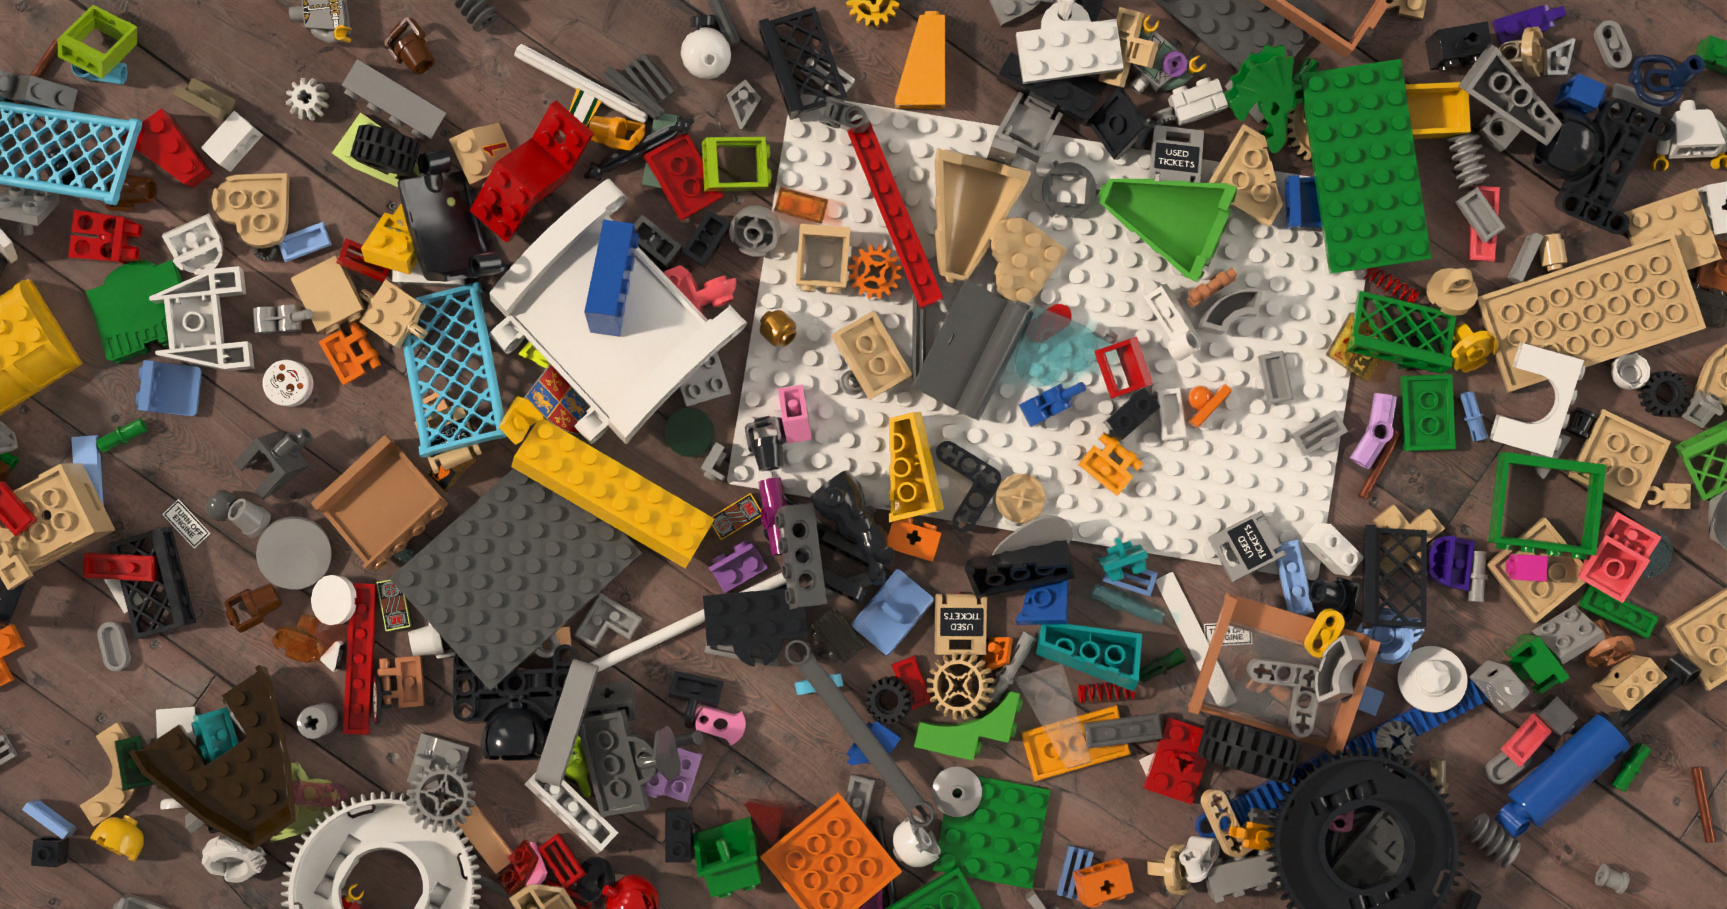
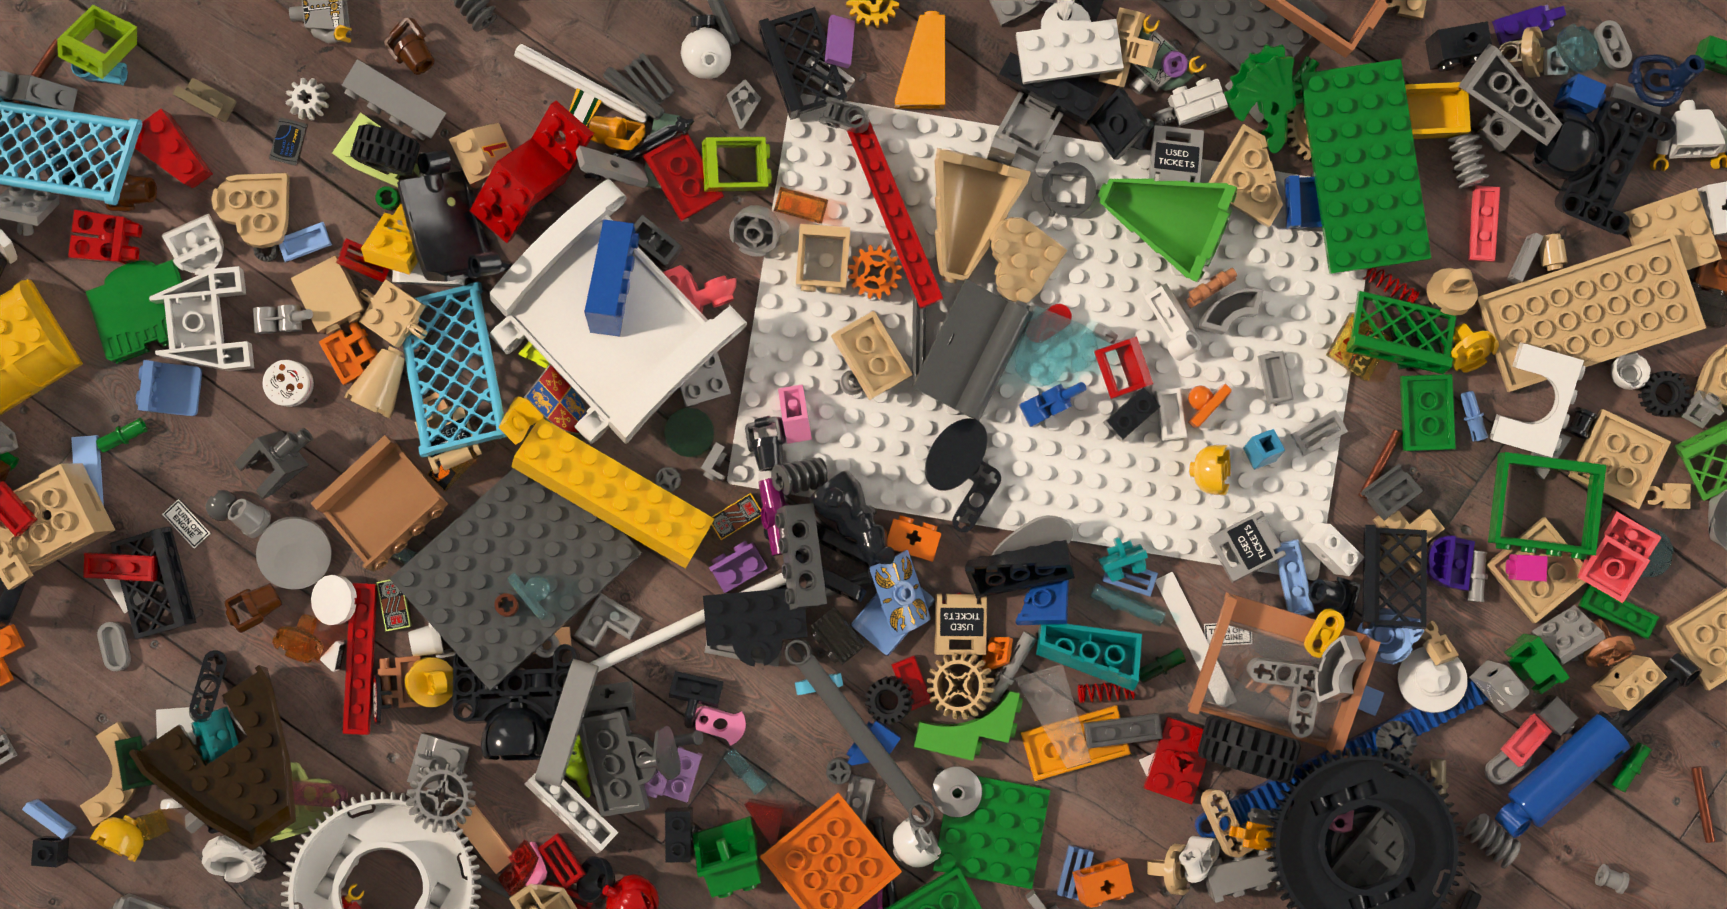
(152, 824): none -> clear yellow tile
(209, 705): none -> black beam
(232, 141): white hinge -> none
(287, 141): none -> sticker
(325, 713): light grey piece -> none
(379, 382): none -> tan cone
(396, 198): none -> green bush
(430, 682): none -> yellow tile
(511, 598): none -> copper bush
(535, 590): none -> clear light blue tile
(611, 167): none -> light grey tile
(668, 479): none -> dark grey wheel
(706, 239): black brick -> none
(744, 771): none -> clear light blue axle
(778, 328): pearl gold head -> none
(799, 475): none -> dark grey piece
(836, 773): none -> dark grey wheel
(839, 41): none -> medium lavender tile
(900, 594): none -> medium blue shield
(912, 470): yellow wedge -> none
(956, 454): none -> black shield
(1020, 498): tan tile -> none
(1107, 471): light orange plate -> none
(1211, 469): none -> yellow cylinder
(1264, 449): none -> dark azure brick
(1382, 415): lavender piece -> none
(1391, 492): none -> dark grey plate
(1437, 646): none -> tan plate
(1480, 215): light grey tile -> none
(1578, 48): none -> clear light blue tile

